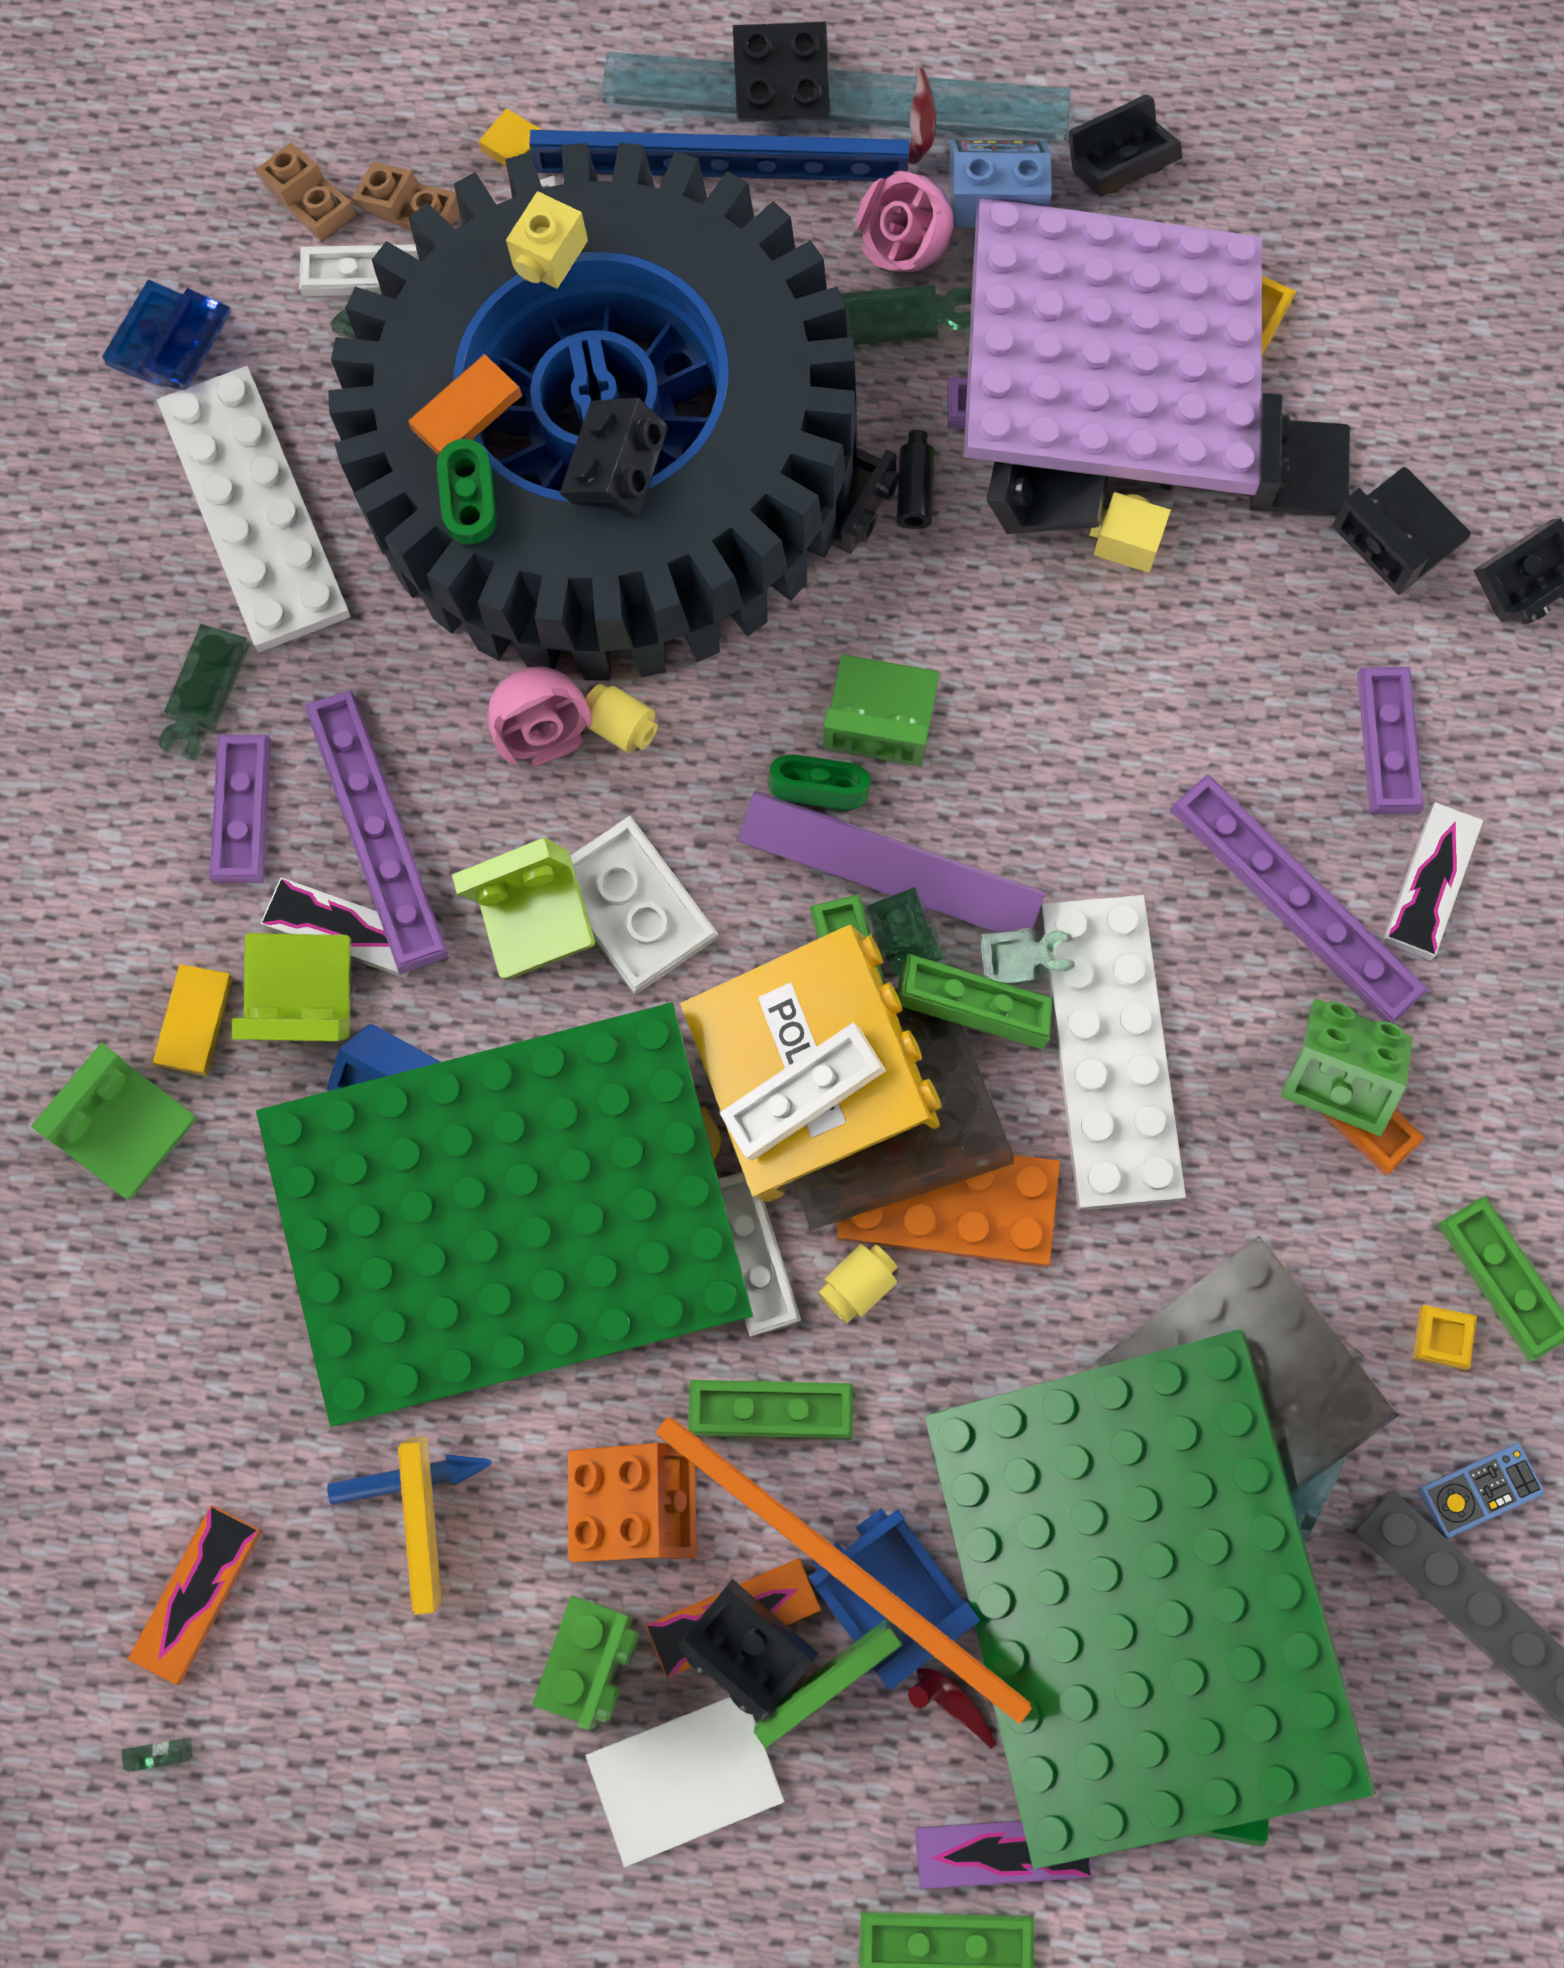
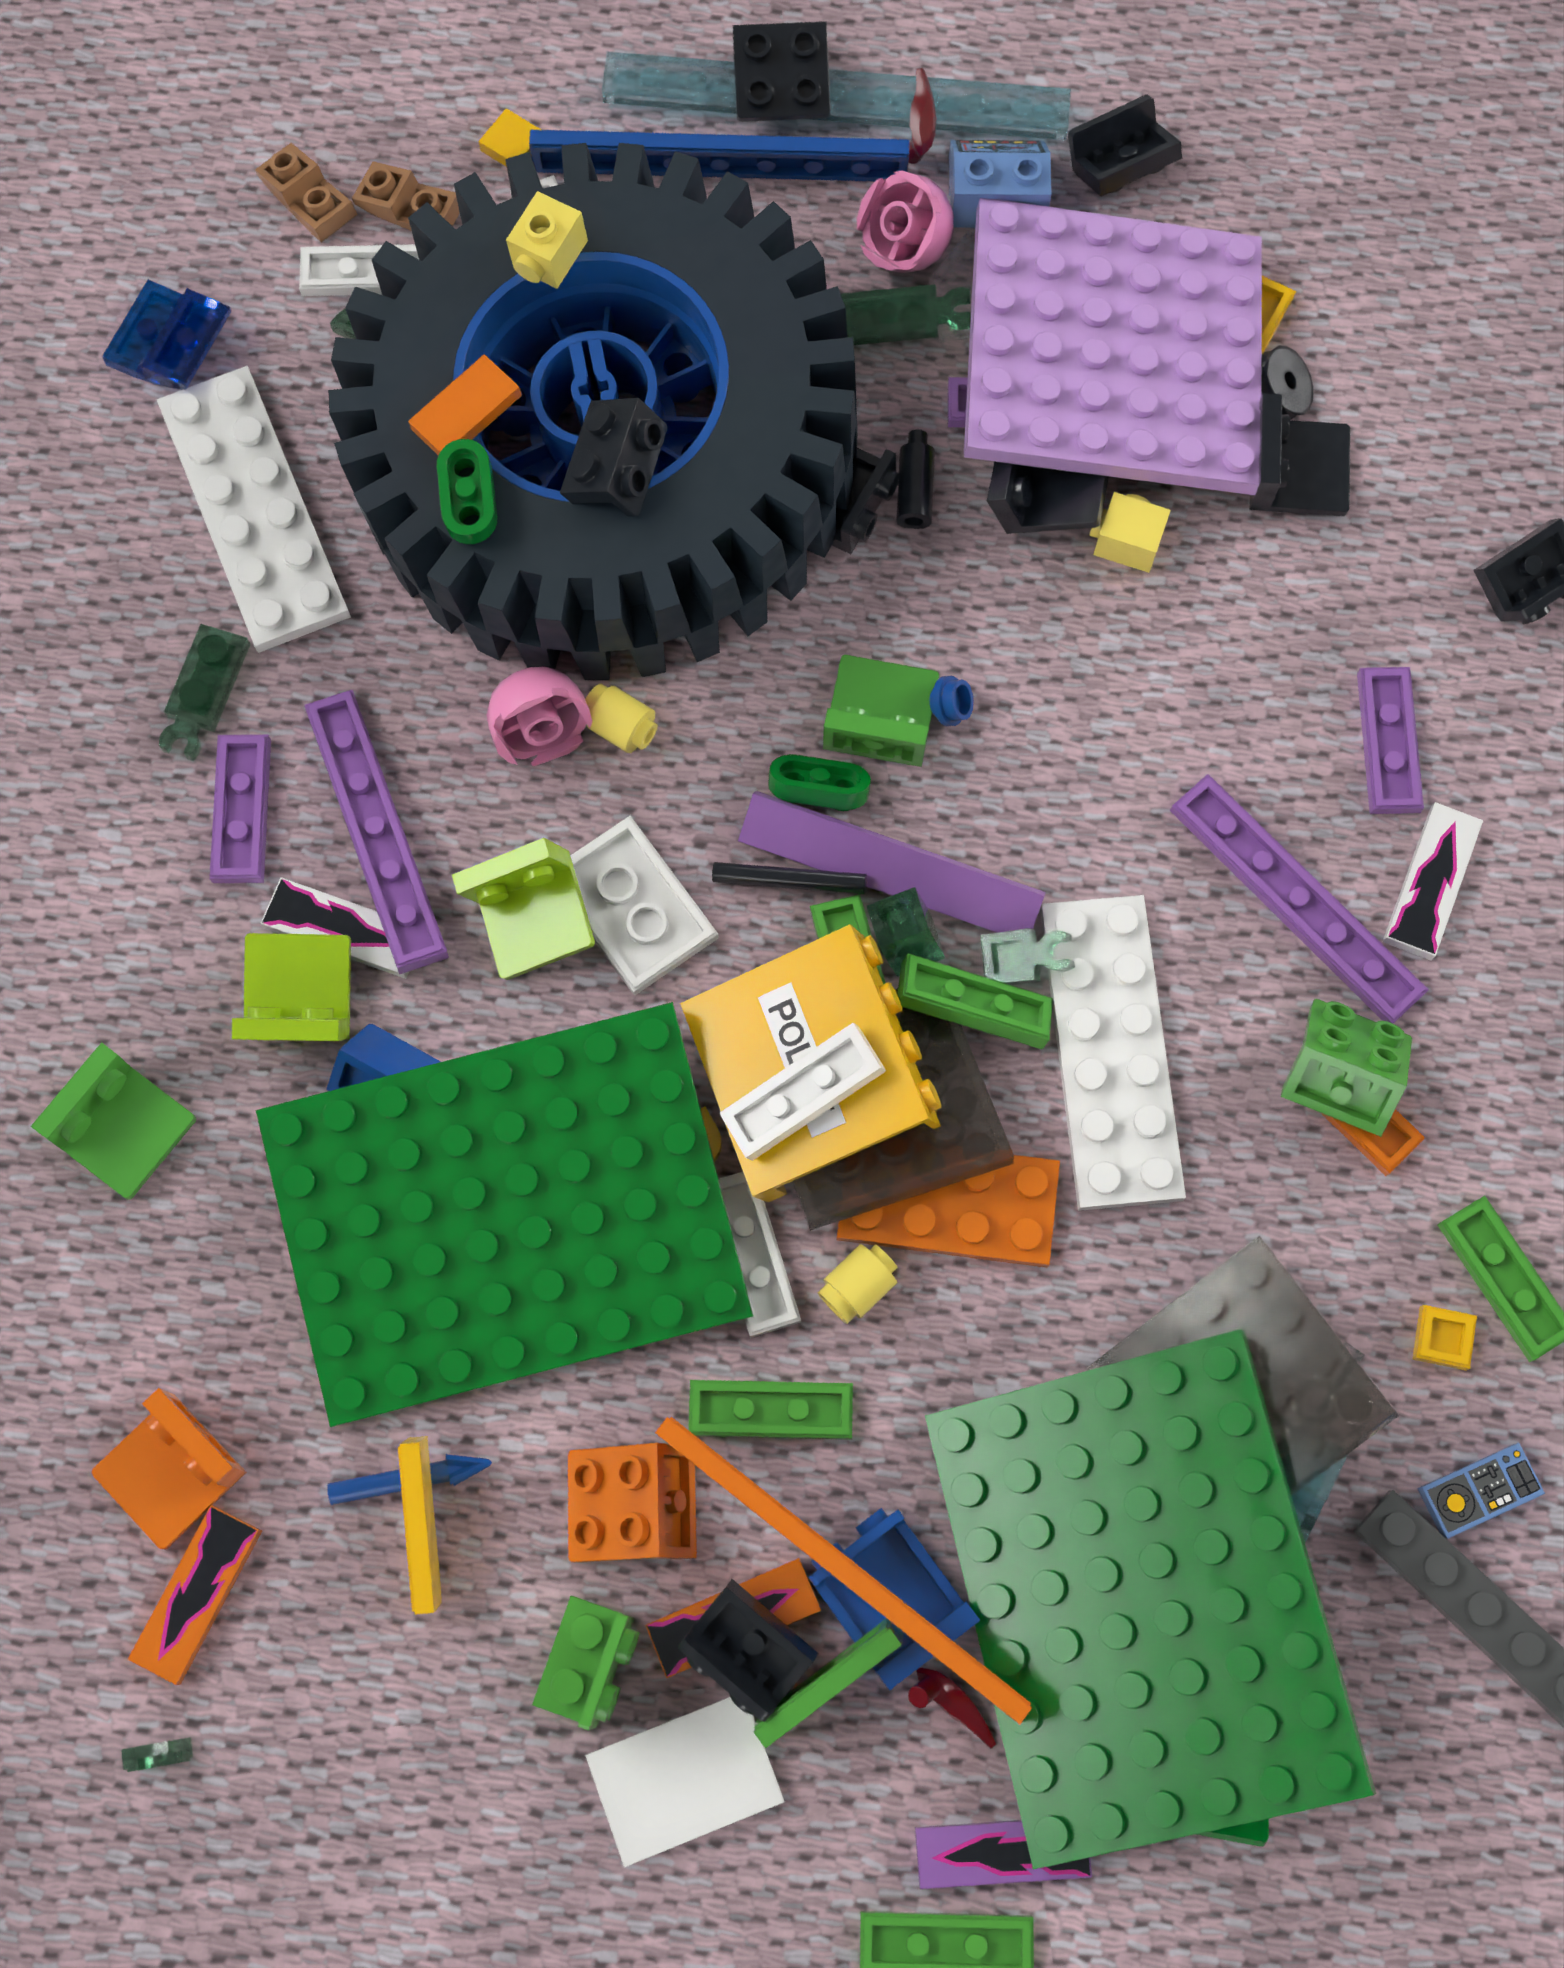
(167, 1470): none -> orange bracket
(193, 1020): yellow tile -> none
(789, 878): none -> black bar
(951, 700): none -> blue plate
(1287, 375): none -> piece
(1400, 529): black bracket -> none

